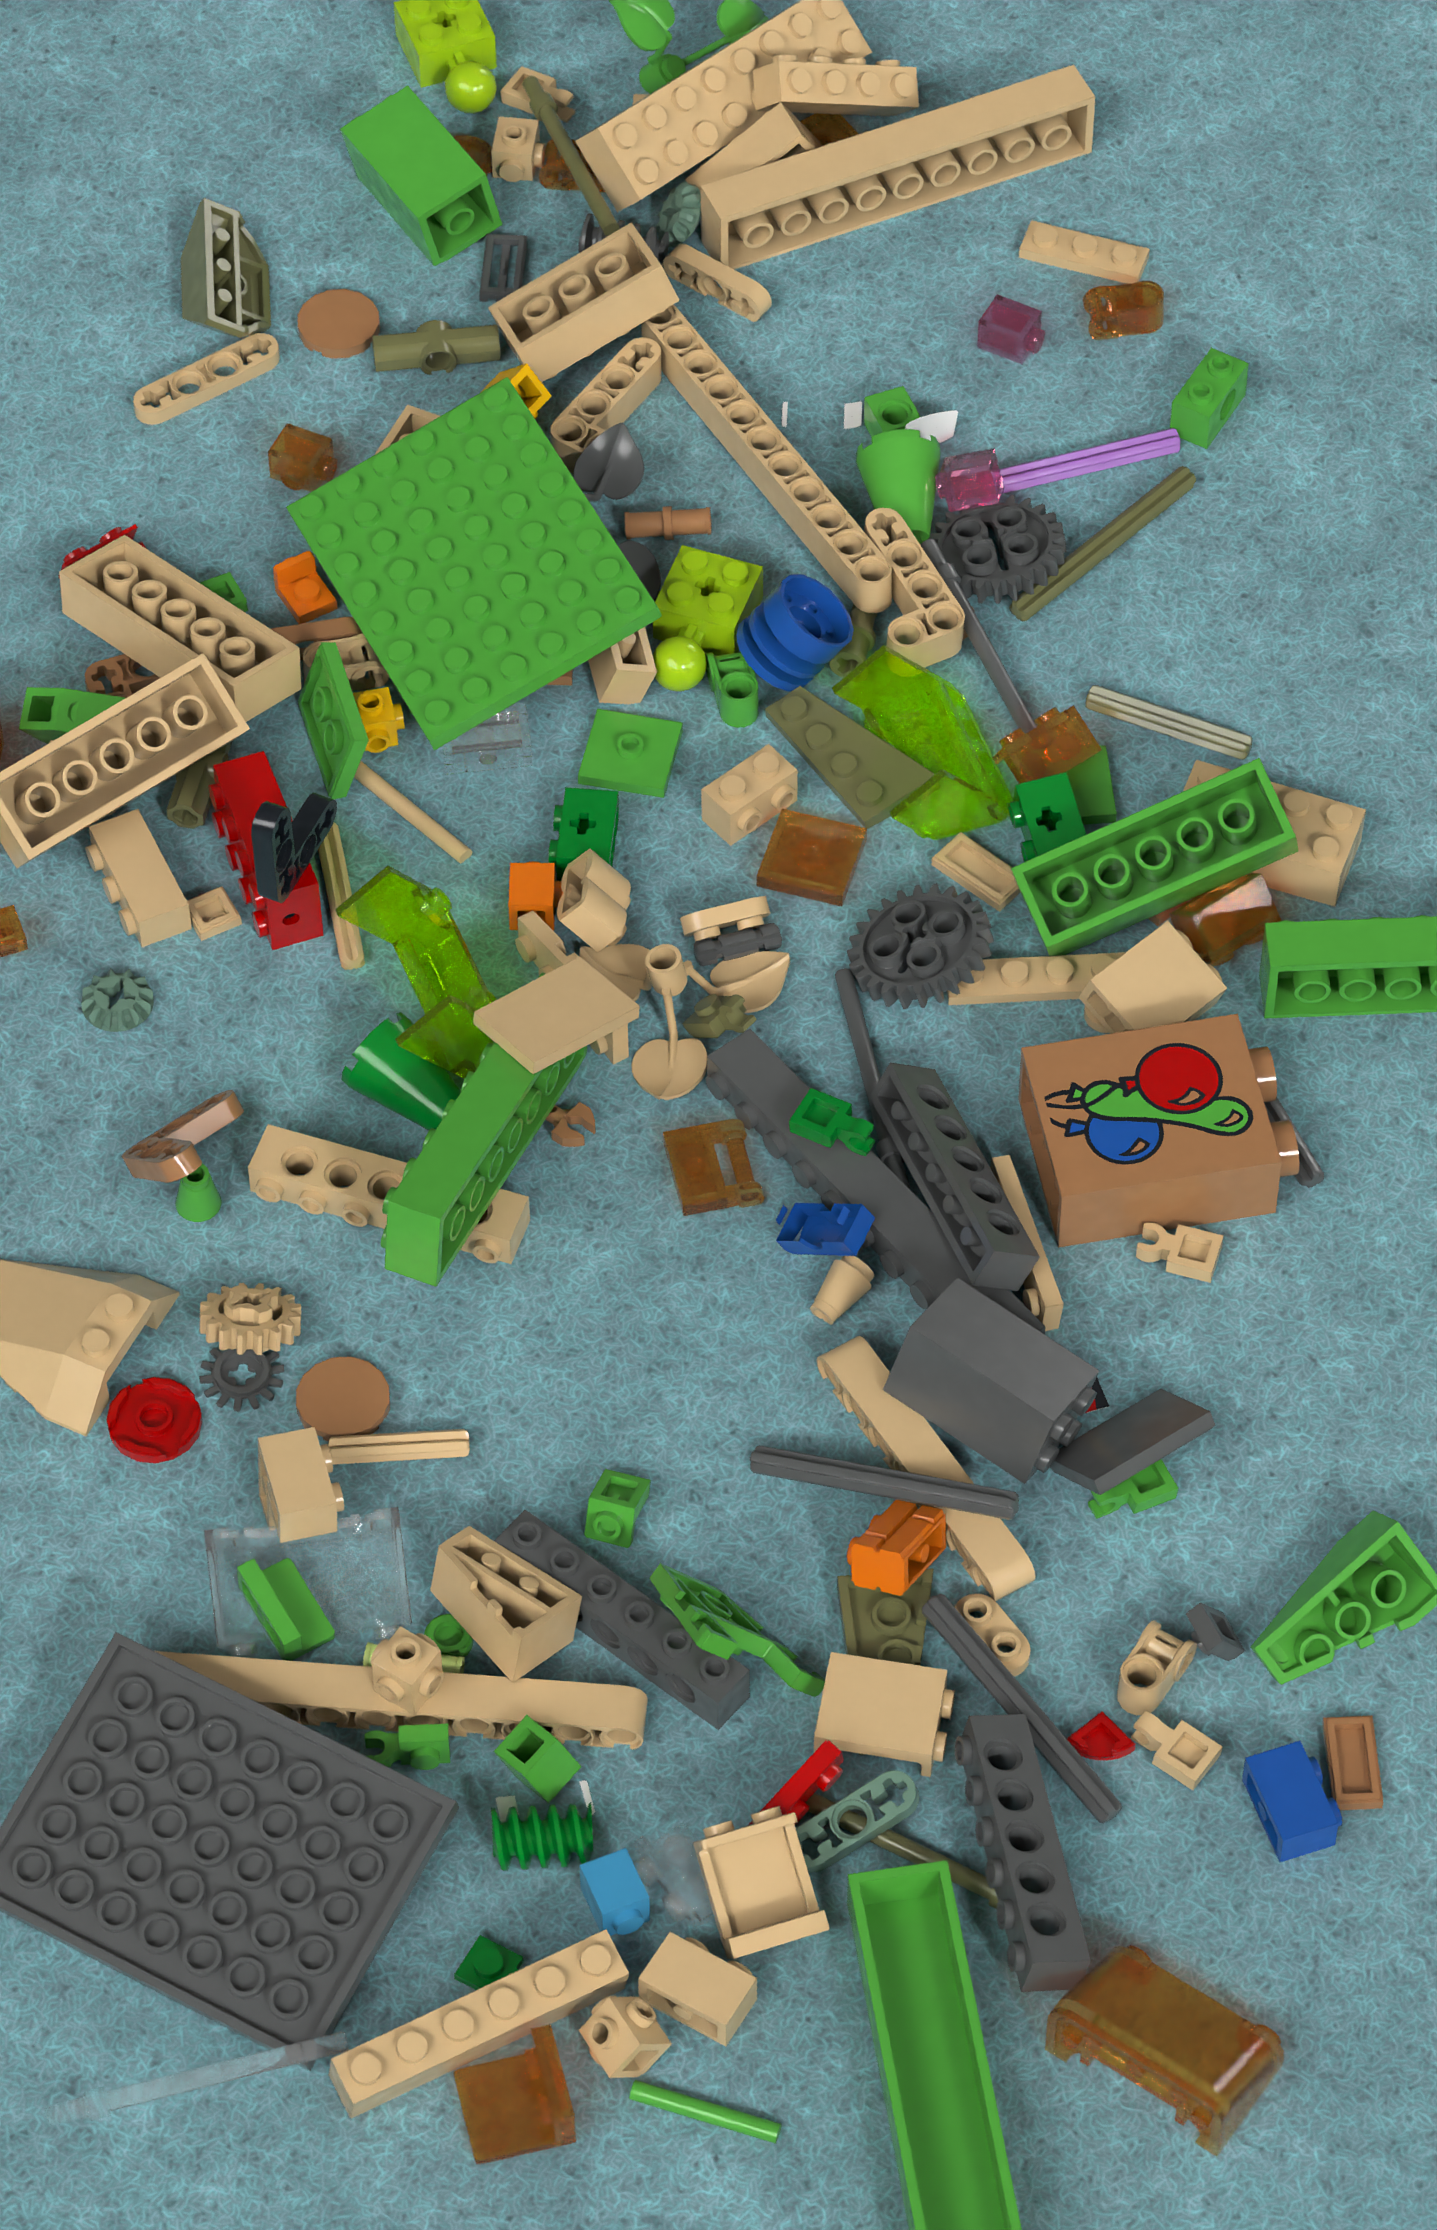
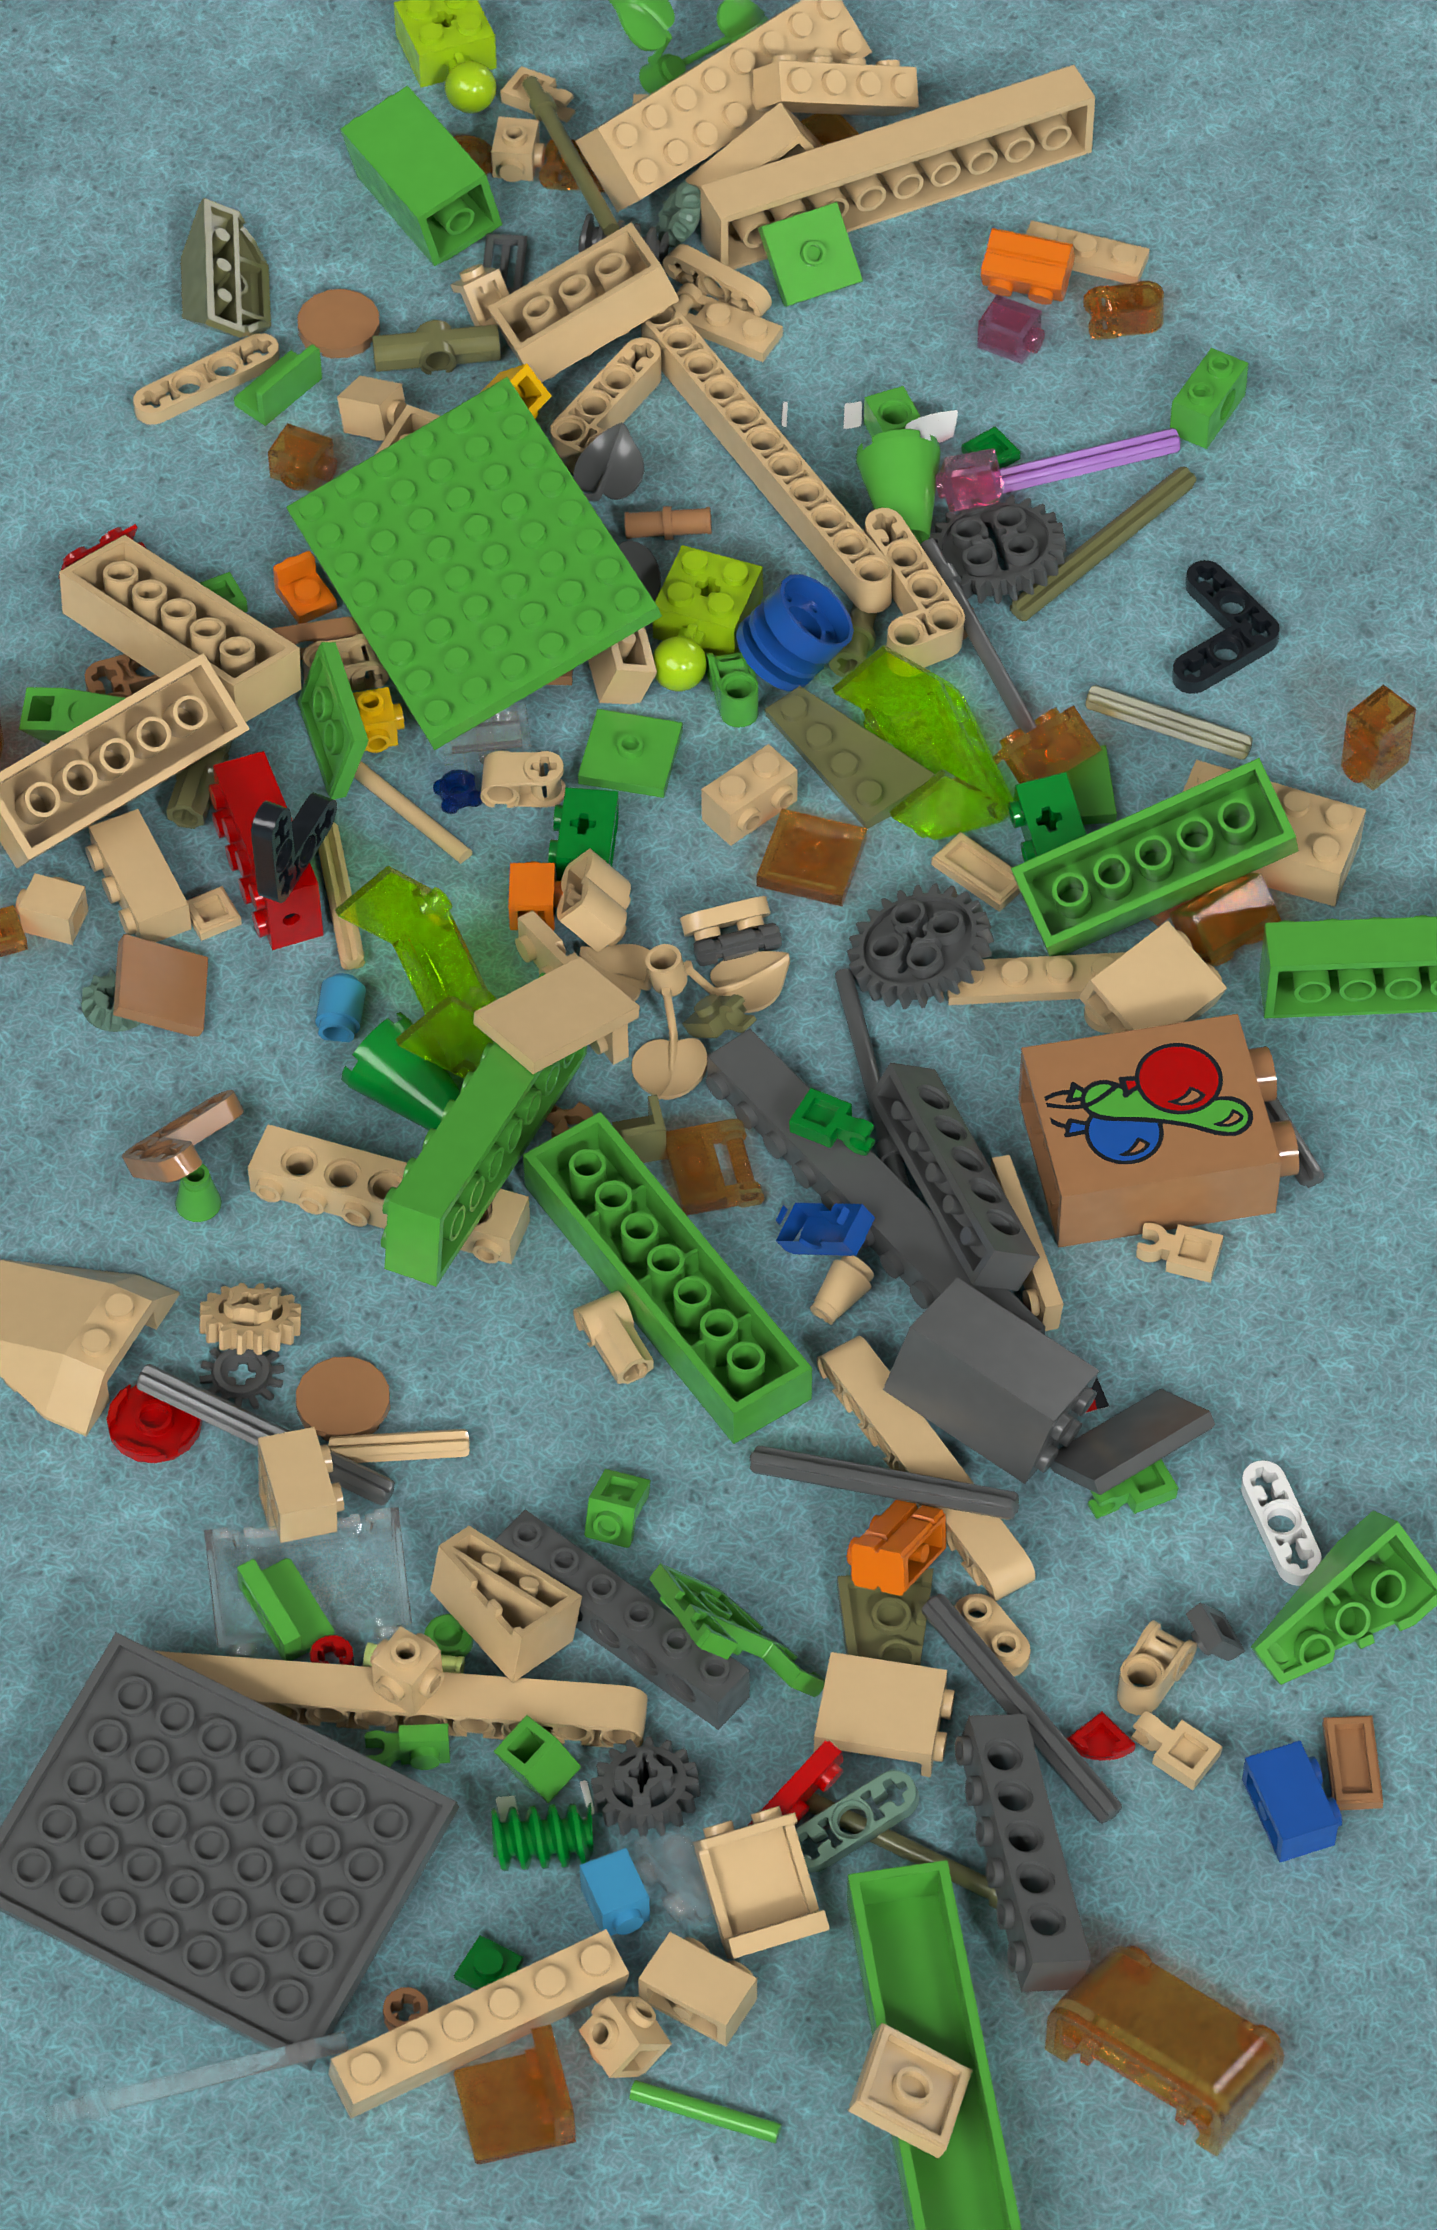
(52, 908): none -> tan brick
(160, 985): none -> medium nougat tile
(251, 1427): none -> dark grey axle
(280, 385): none -> bright green panel
(335, 1644): none -> red bush
(340, 1008): none -> dark azure brick
(371, 407): none -> tan brick
(395, 2002): none -> medium nougat bush
(457, 781): none -> clear blue plate
(479, 290): none -> tan bracket
(519, 779): none -> tan piece
(612, 1332): none -> tan piece
(645, 1134): none -> olive panel
(645, 1787): none -> dark grey gear
(669, 1276): none -> bright green brick
(728, 324): none -> tan plate
(810, 254): none -> bright green plate
(910, 2090): none -> tan tile
(993, 438): none -> green tile
(1027, 266): none -> orange brick
(1237, 630): none -> black beam
(1283, 1504): none -> white beam
(1377, 738): none -> clear orange brick

